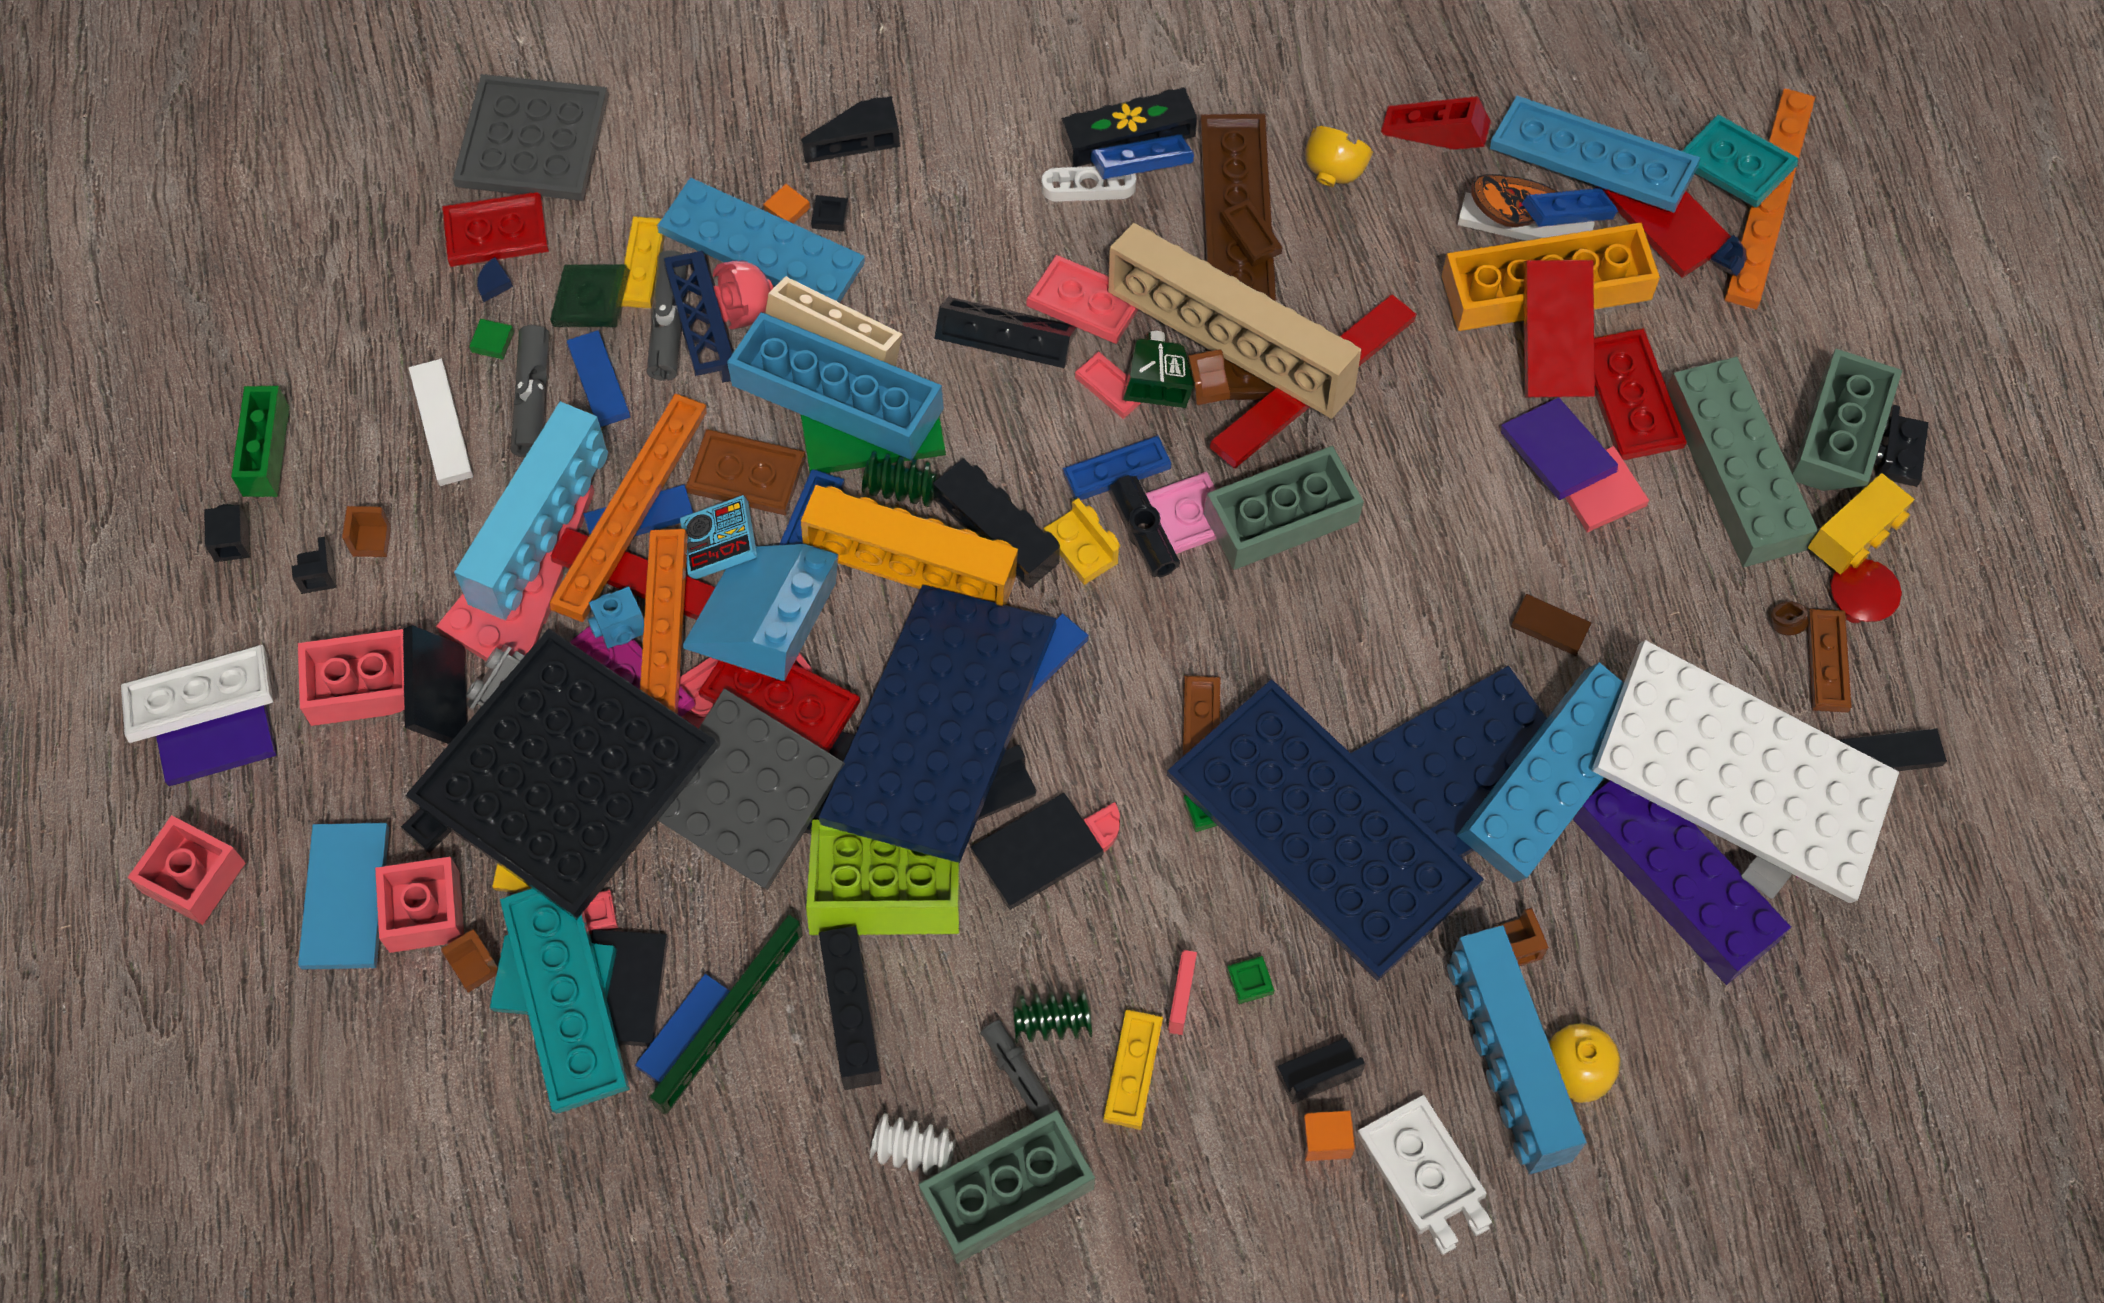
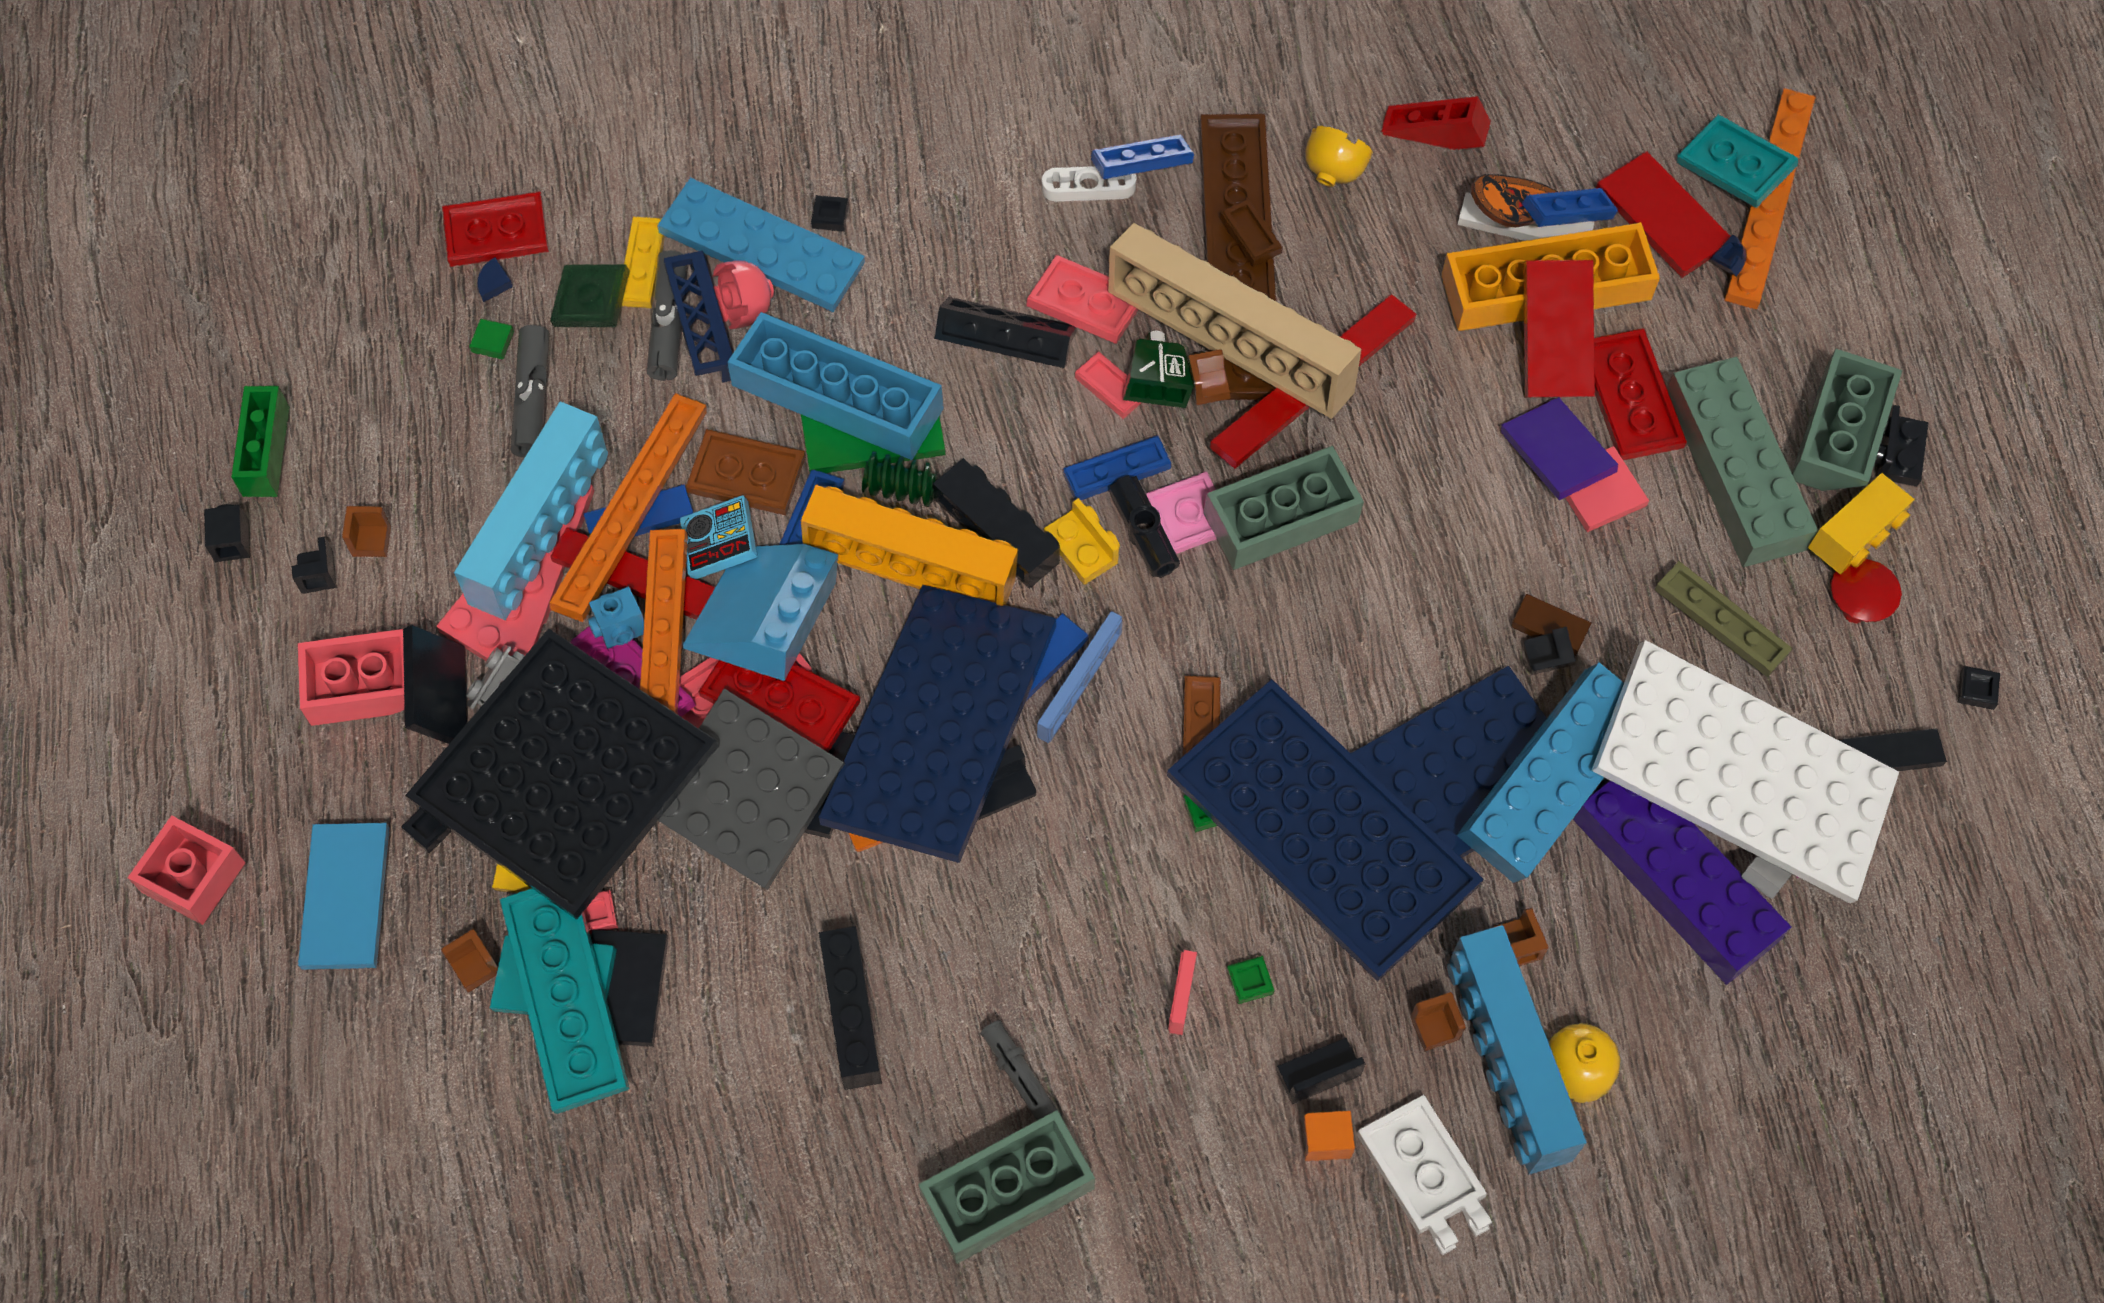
(196, 693): white tile -> none
(216, 745): dark purple tile -> none
(419, 904): coral brick -> none
(440, 422): white tile -> none
(531, 137): dark grey plate -> none
(598, 378): blue tile -> none
(682, 1028): blue tile -> none
(726, 1015): dark green tile -> none
(787, 204): orange tile -> none
(832, 320): tan brick -> none
(858, 130): black slope -> none
(878, 887): lime slope -> none
(912, 1146): white piece -> none
(1037, 851): black tile -> none
(1052, 1016): dark green piece -> none
(1079, 677): none -> medium blue tile
(1105, 825): coral tile -> none
(1128, 122): black brick -> none
(1133, 1069): yellow tile -> none
(1438, 1021): none -> dark orange panel
(1550, 651): none -> black panel
(1595, 153): dark azure plate -> none
(1723, 619): none -> olive plate
(1789, 618): reddish brown tile -> none
(1828, 661): dark orange tile -> none
(1979, 687): none -> black tile

